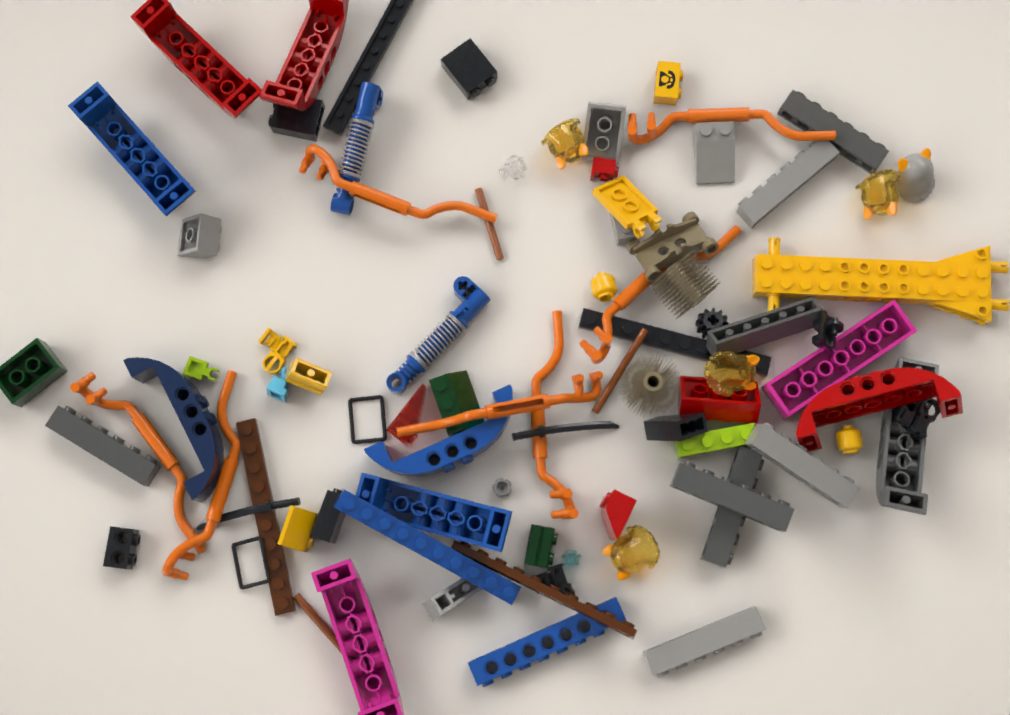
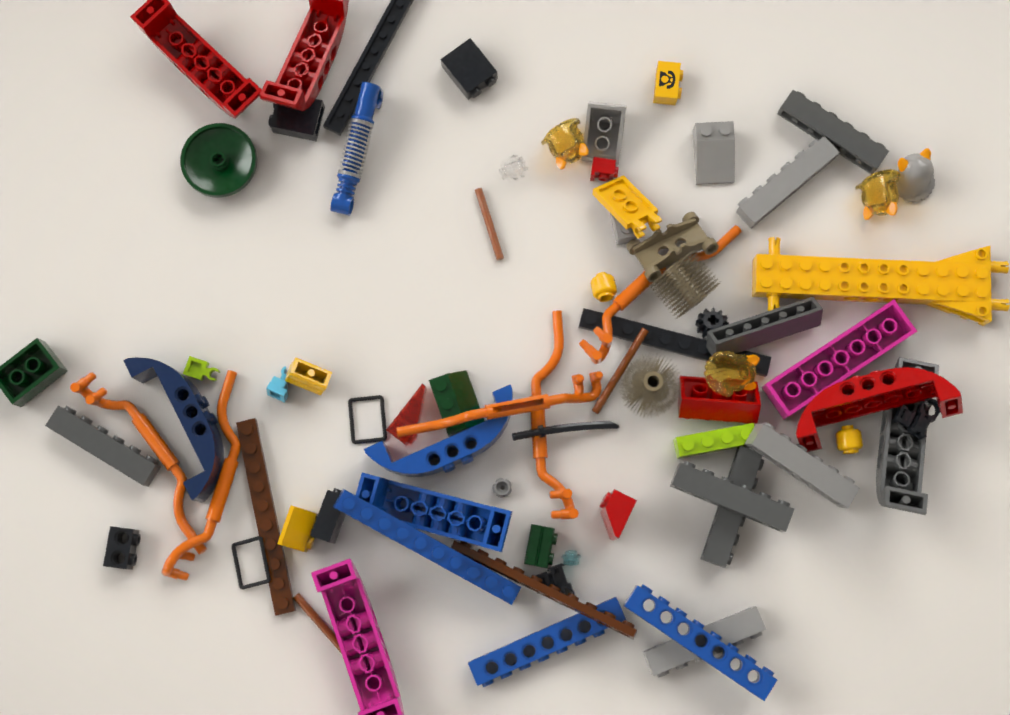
(132, 148): blue slope -> none
(199, 236): light grey slope -> none
(218, 160): none -> dark green dish
(270, 506): black sword -> none
(280, 347): yellow piece -> none
(380, 198): orange piece -> none
(433, 346): blue piece -> none
(449, 598): light grey slope -> none
(633, 551): clear yellow hair -> none
(675, 427): black slope -> none
(705, 115): orange piece -> none
(760, 687): none -> blue brick
(827, 330): black hips -> none

